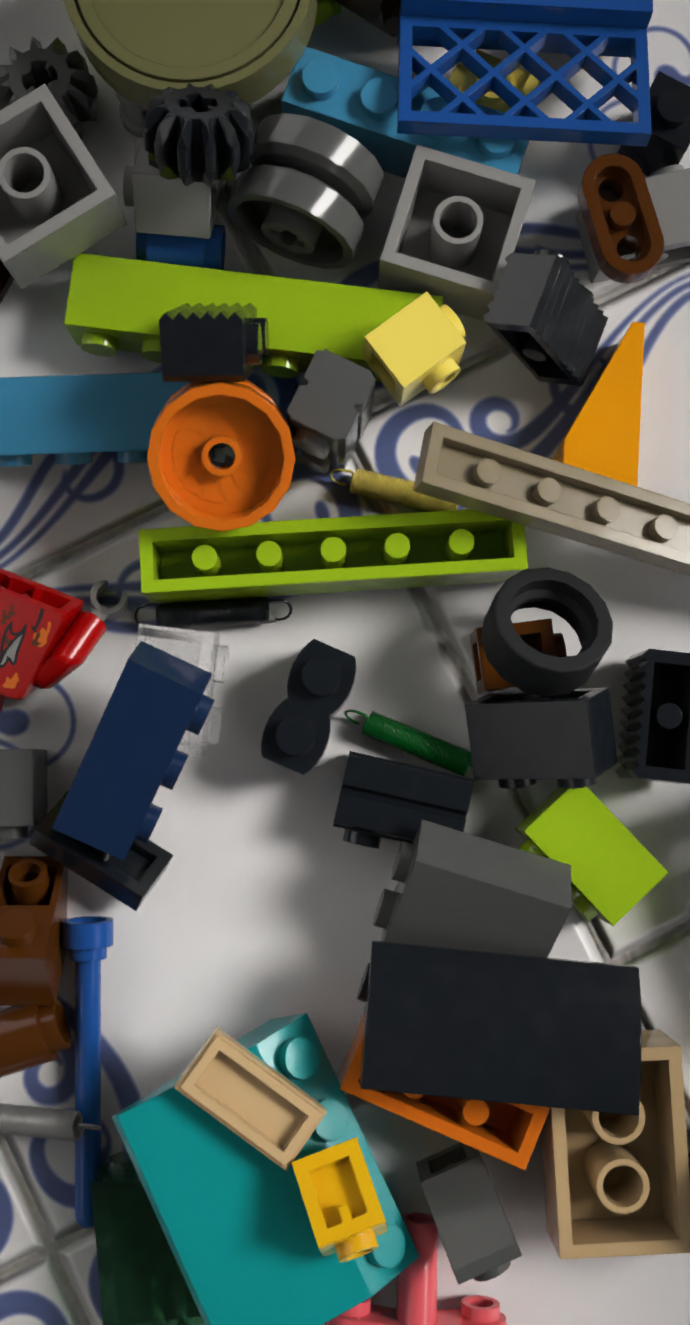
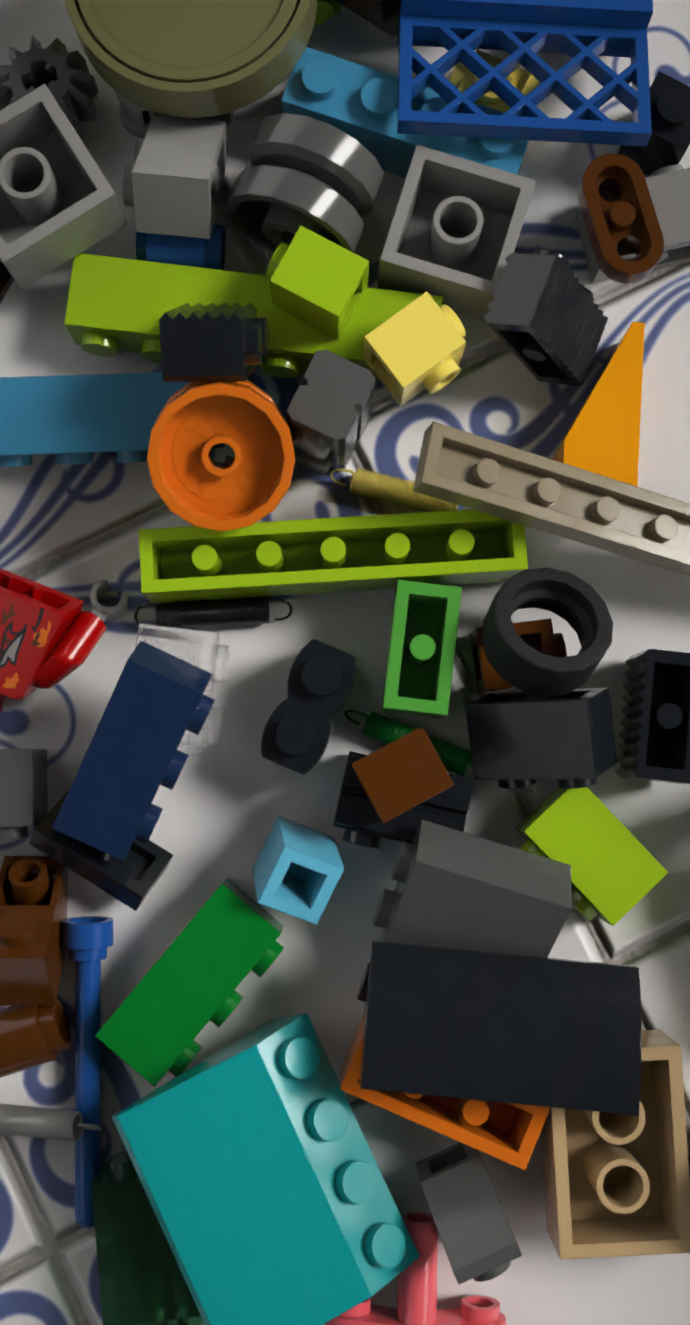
(193, 984): none -> green brick
(198, 134): black gear -> none
(251, 1098): tan tile -> none
(297, 870): none -> medium azure brick
(317, 281): none -> lime brick
(341, 1201): yellow bracket -> none
(402, 774): none -> reddish brown panel
(421, 649): none -> bright green brick

